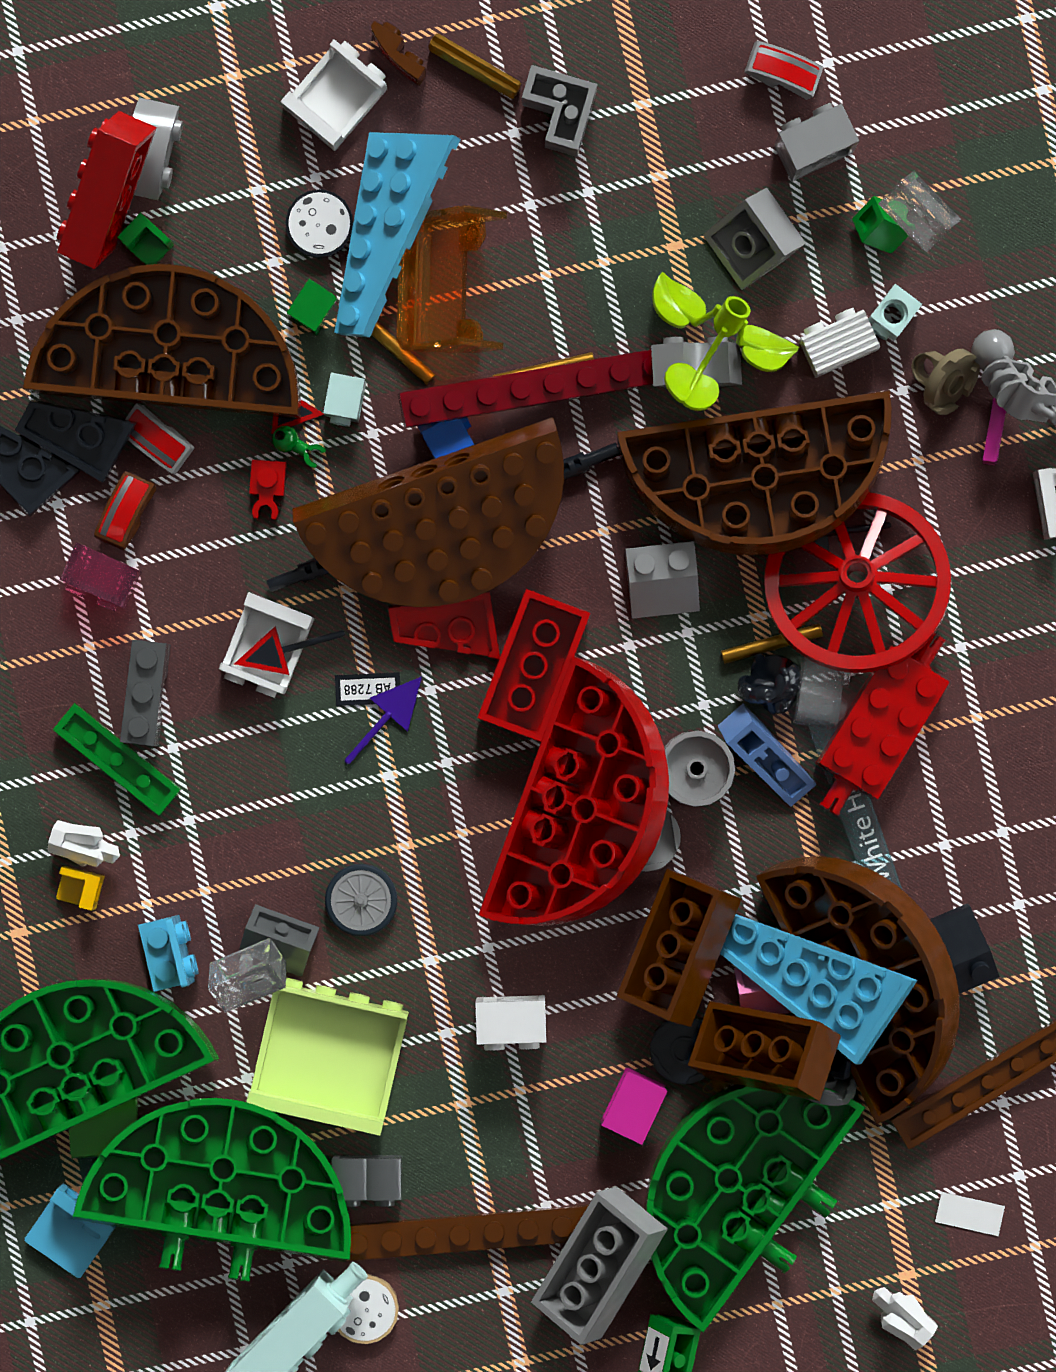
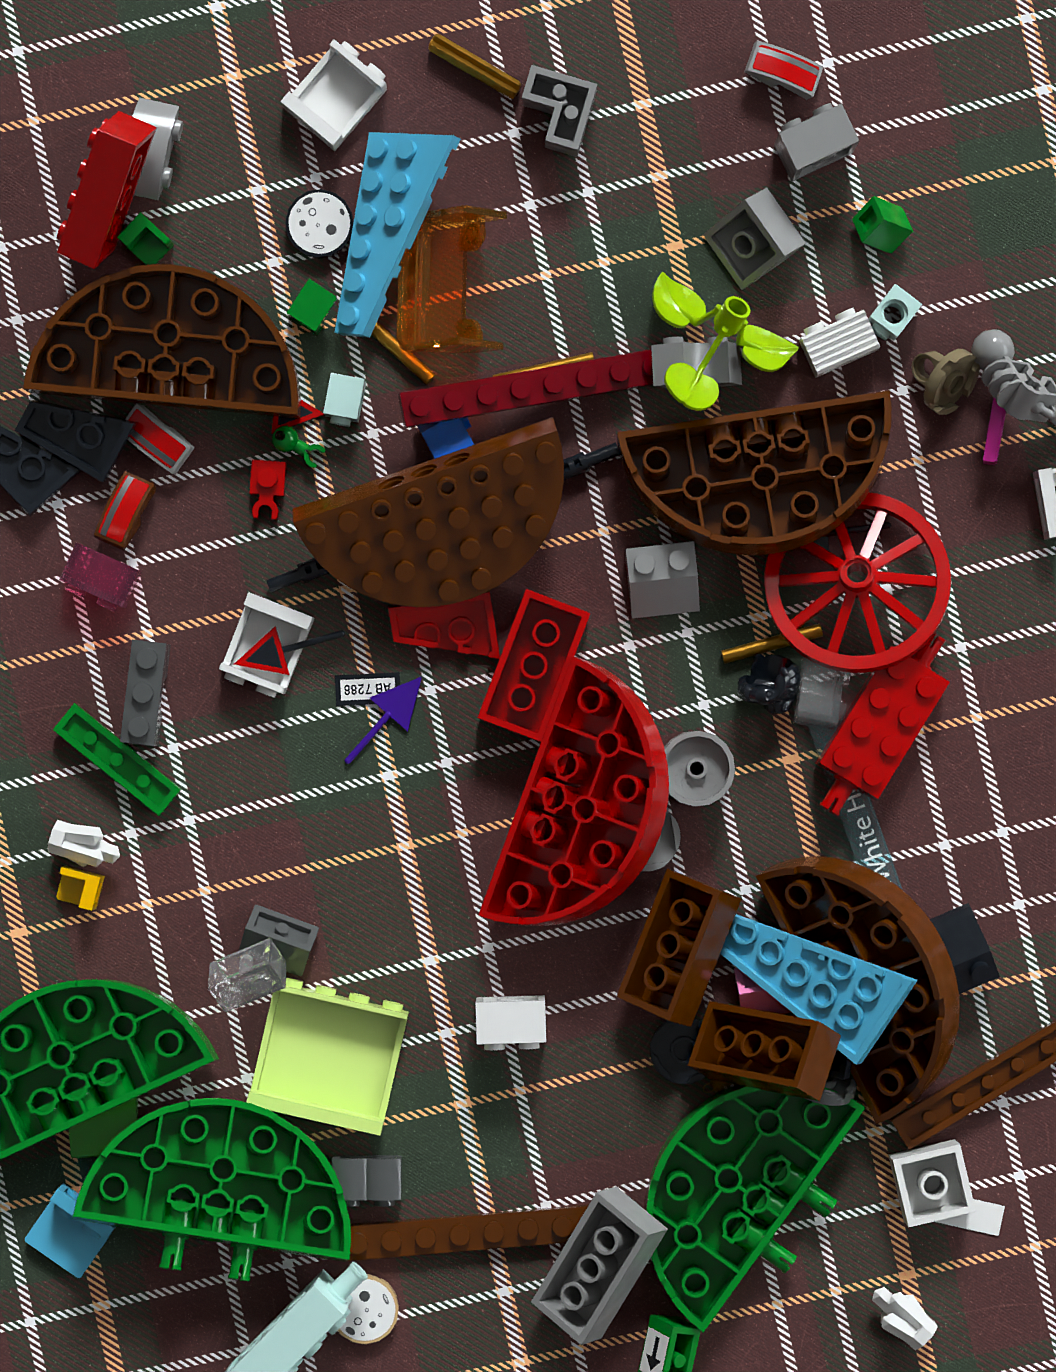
(167, 953): medium azure bracket -> none
(361, 900): light grey wheel -> none
(391, 45): reddish brown slope -> none
(634, 1105): dark pink piece -> none
(765, 755): medium blue slope -> none
(919, 211): clear brick -> none
(932, 1183): none -> white brick

